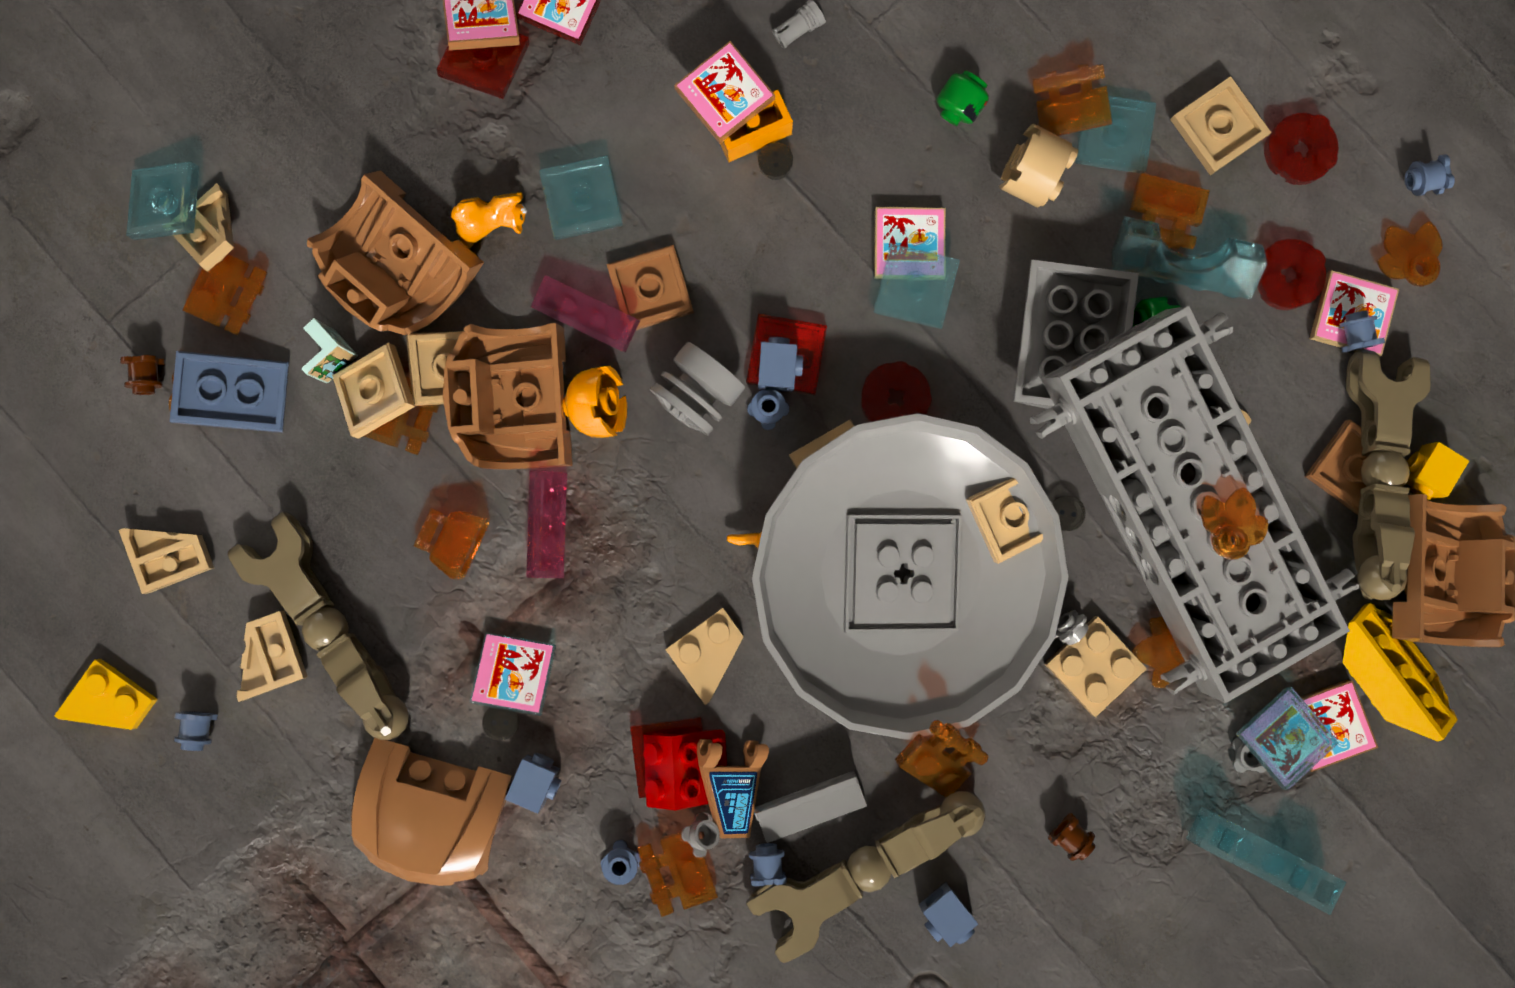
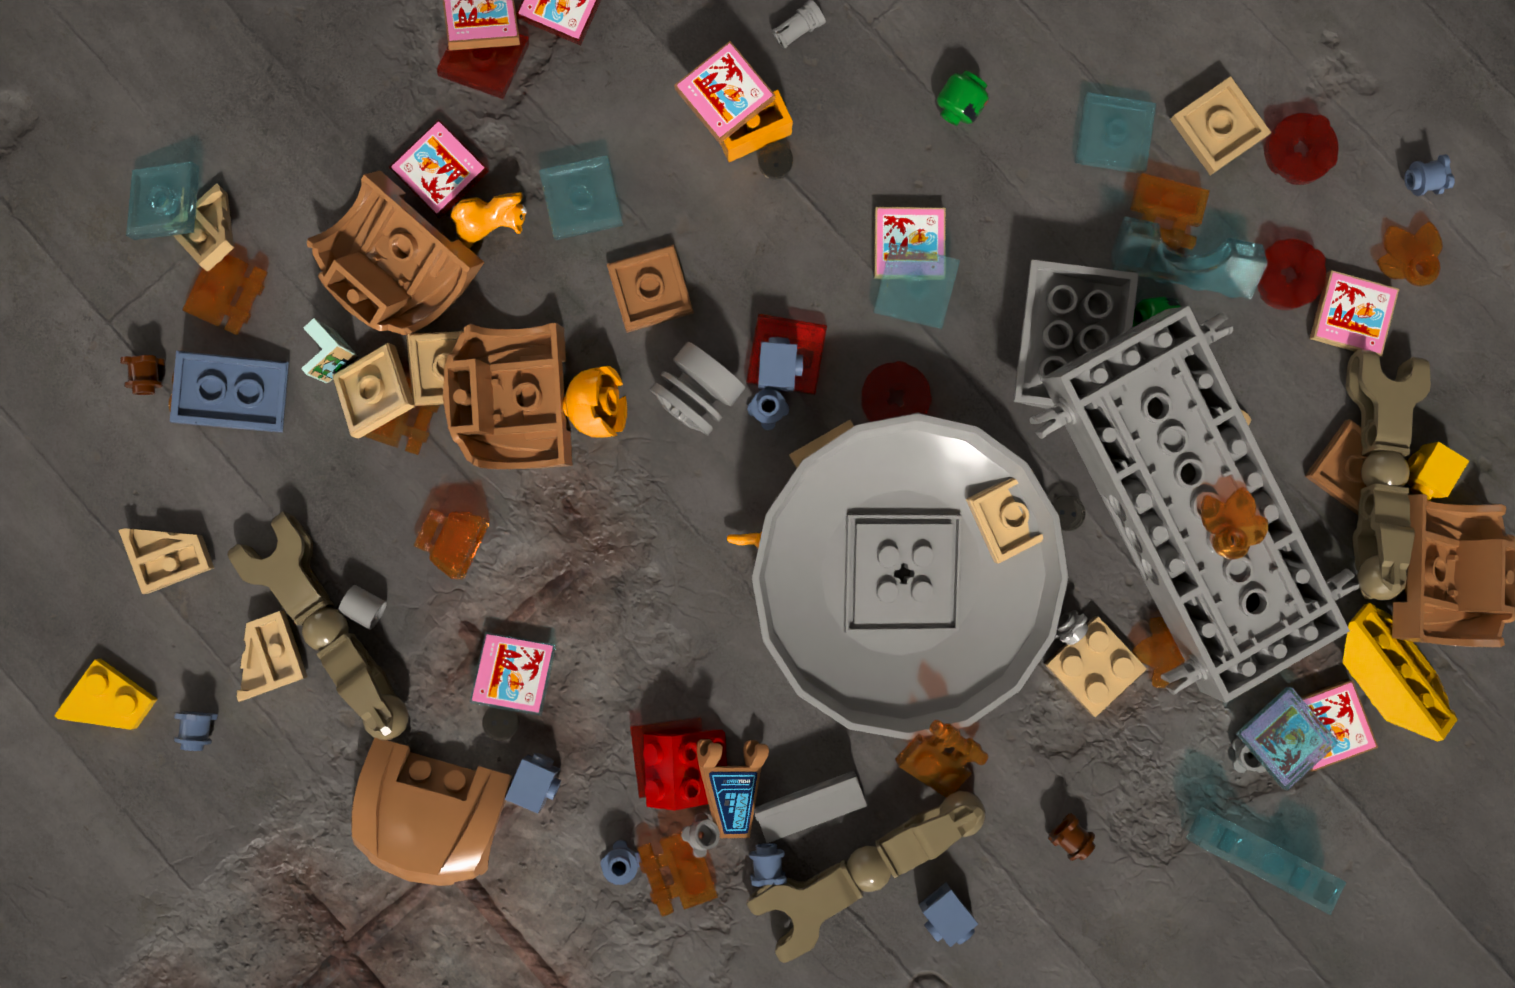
(362, 607): none -> light grey beam
(439, 169): none -> tile
(546, 524): clear pink plate -> none
(585, 313): clear pink plate -> none
(706, 653): tan wing -> none
(1037, 166): tan brick -> none
(1076, 110): clear orange plate -> none
(1360, 331): sand blue brick -> none

